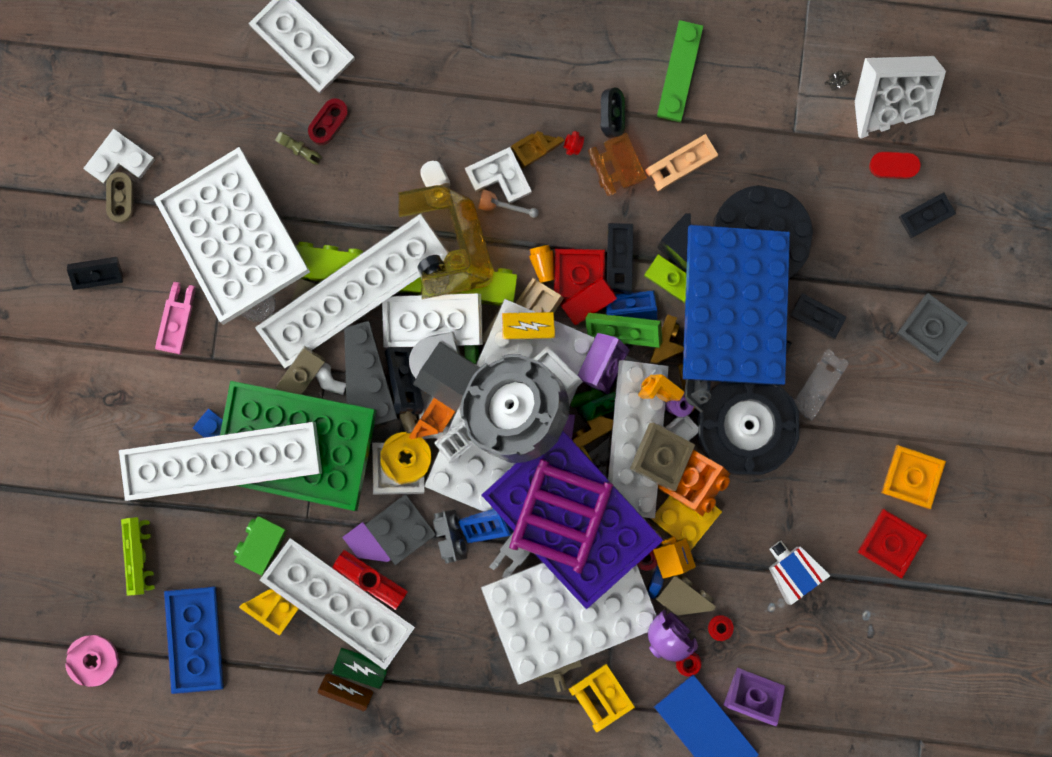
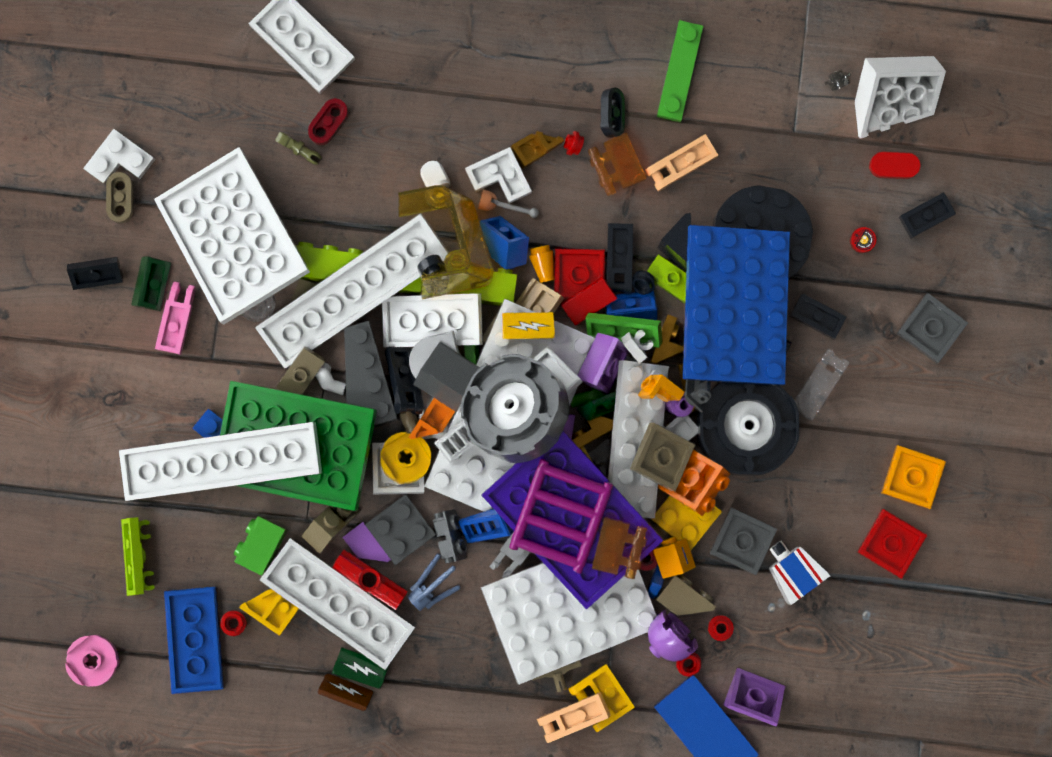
(151, 283): none -> dark green slope
(225, 623): none -> red plate
(328, 526): none -> dark tan slope
(421, 596): none -> sand blue plant
(505, 242): none -> blue slope
(574, 717): none -> light nougat plate
(611, 545): none -> clear orange plate
(635, 347): none -> white tile
(643, 282): none -> black plate
(743, 541): none -> dark grey plate
(863, 240): none -> tile

